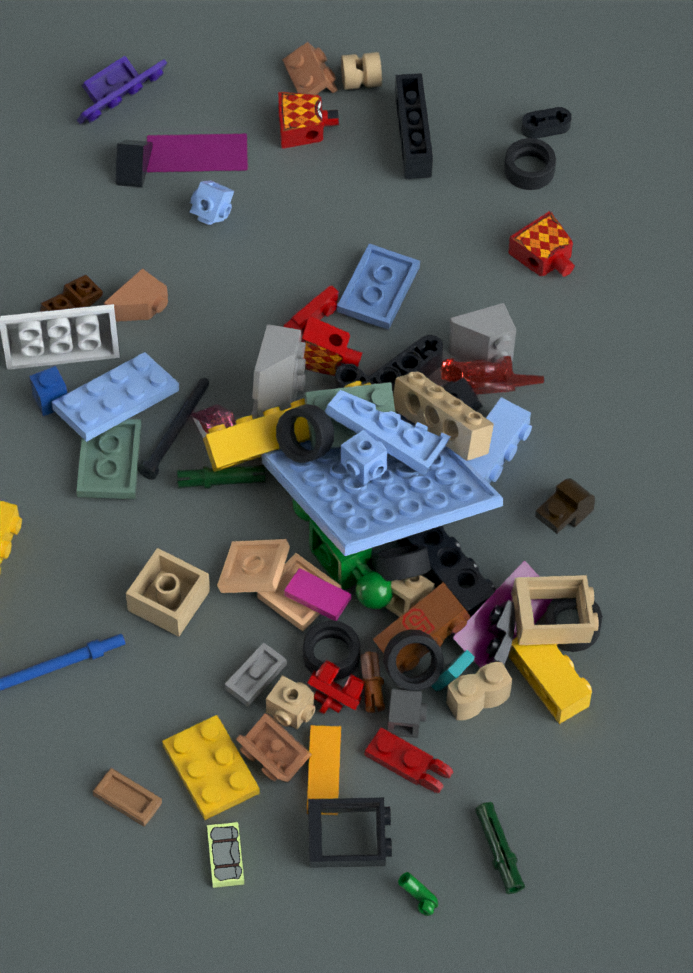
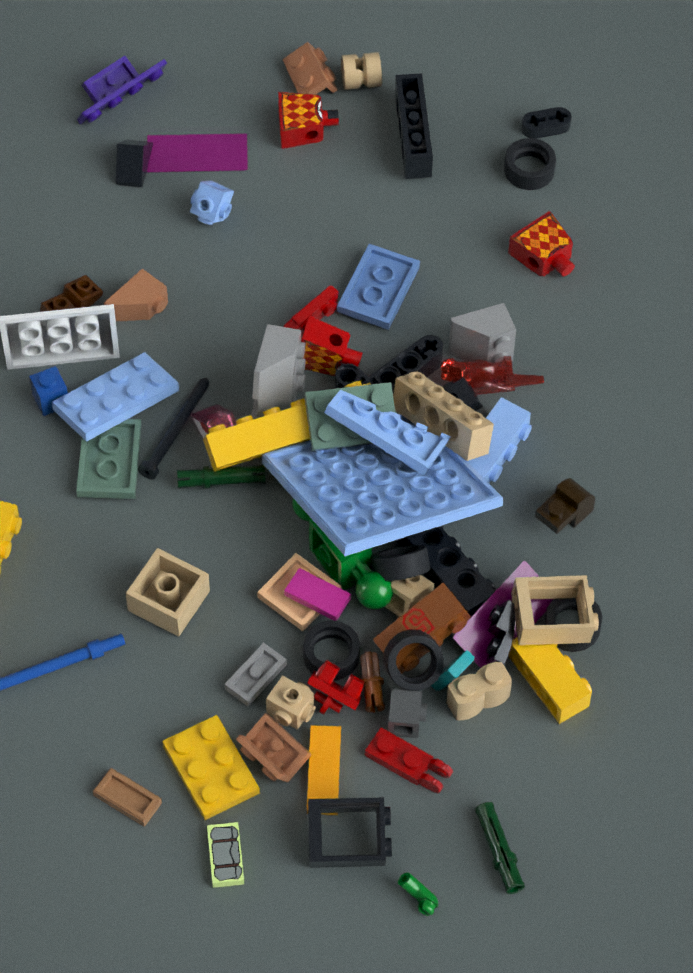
(253, 566): light nougat plate -> none
(322, 427): black tyre -> none
(364, 457): light blue brick -> none

